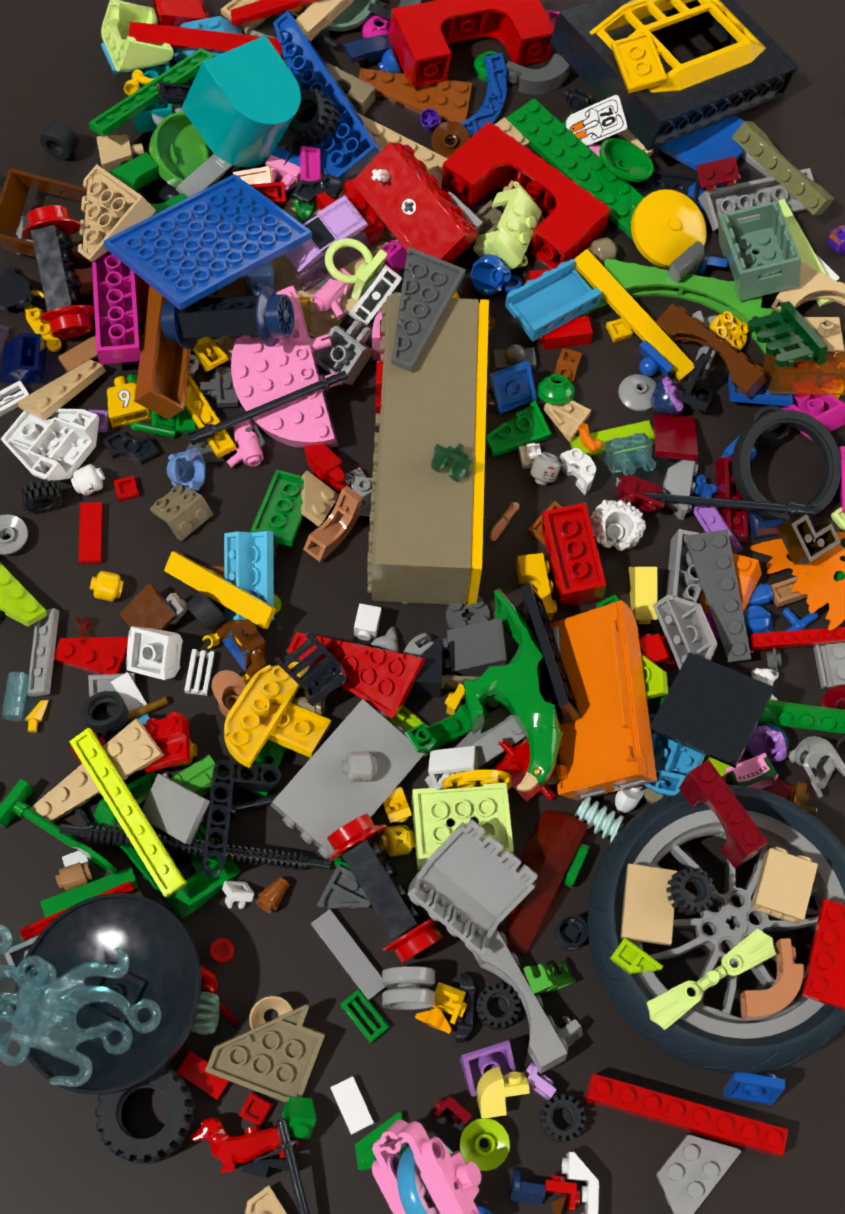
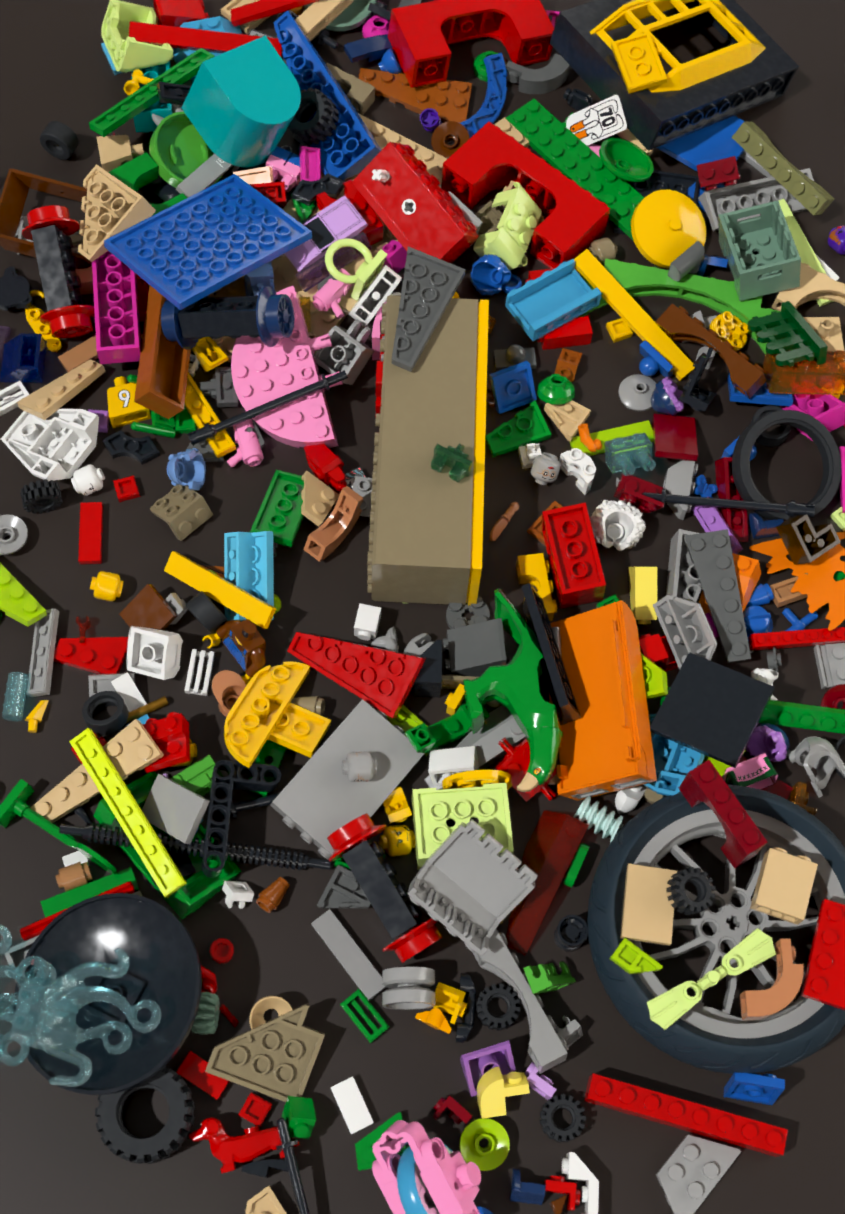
(322, 677): black plate -> none

